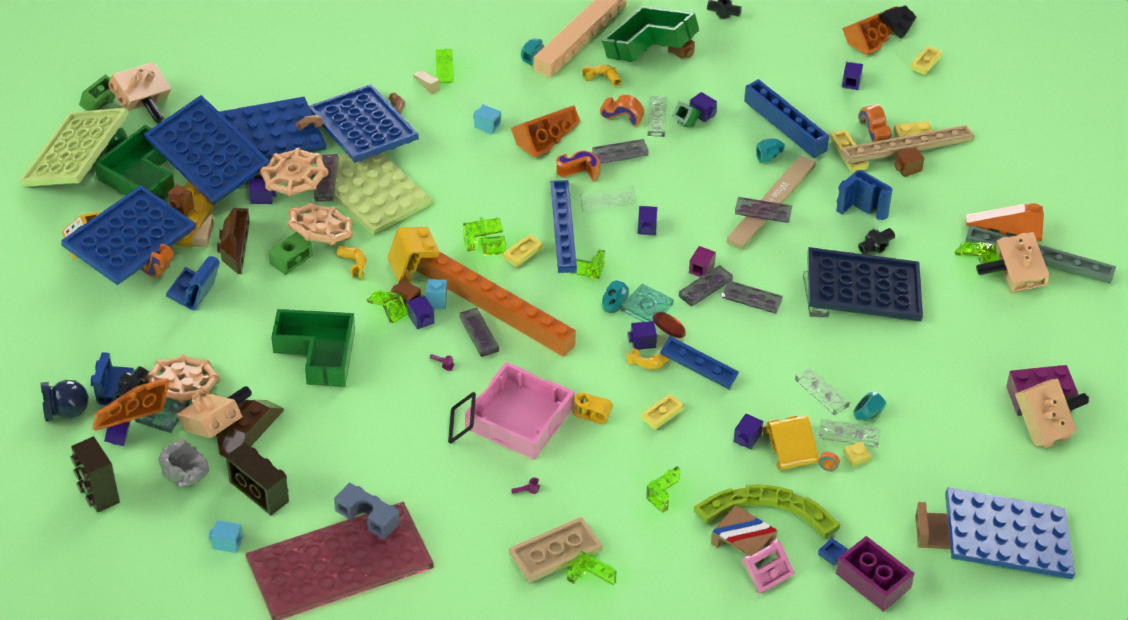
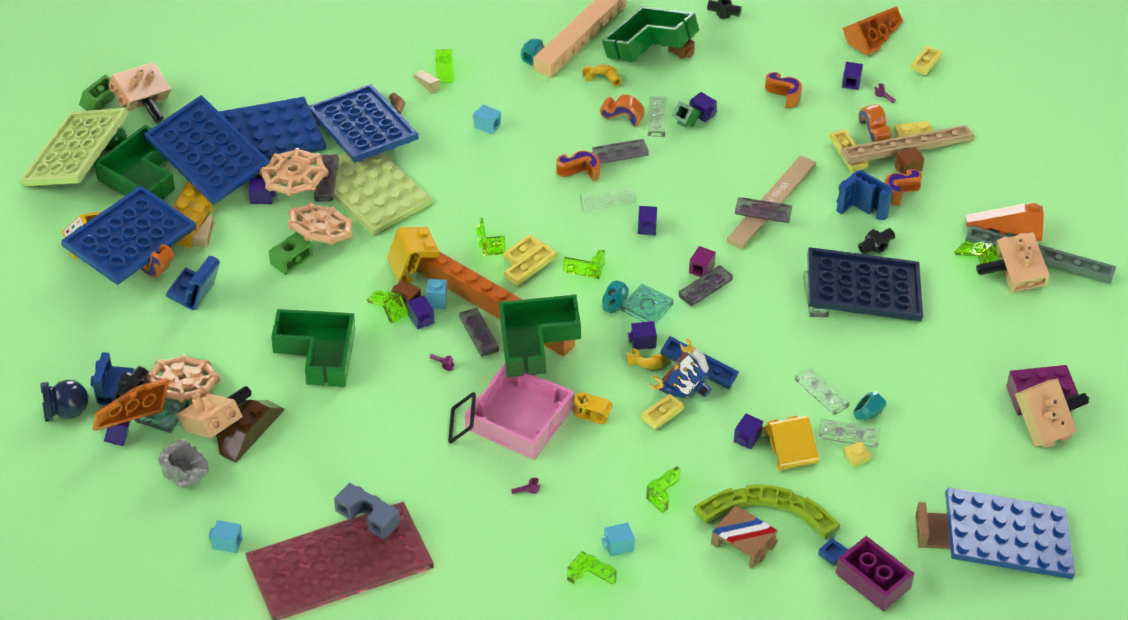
(94, 474): brick -> none
(181, 199): dark orange brick -> none
(234, 238): reddish brown wedge -> none
(257, 478): dark brown brick -> none
(303, 123): medium nougat arm -> none
(357, 256): yellow piece -> none
(484, 227): clear neon green bracket -> none
(530, 264): none -> light yellow plate
(530, 324): none -> green piece
(544, 132): orange wedge -> none
(554, 549): tan plate -> none
(563, 227): blue tile -> none
(618, 539): none -> medium azure brick
(669, 324): clear red piece -> none
(686, 374): none -> torso
(752, 297): plate -> none
(769, 149): teal rock -> none
(773, 571): bright pink plate -> none
(784, 86): none -> orange animal
(786, 118): blue brick -> none
(829, 461): orange tile -> none
(880, 91): none -> magenta hand
(899, 19): black wing -> none
(903, 183): none -> orange animal

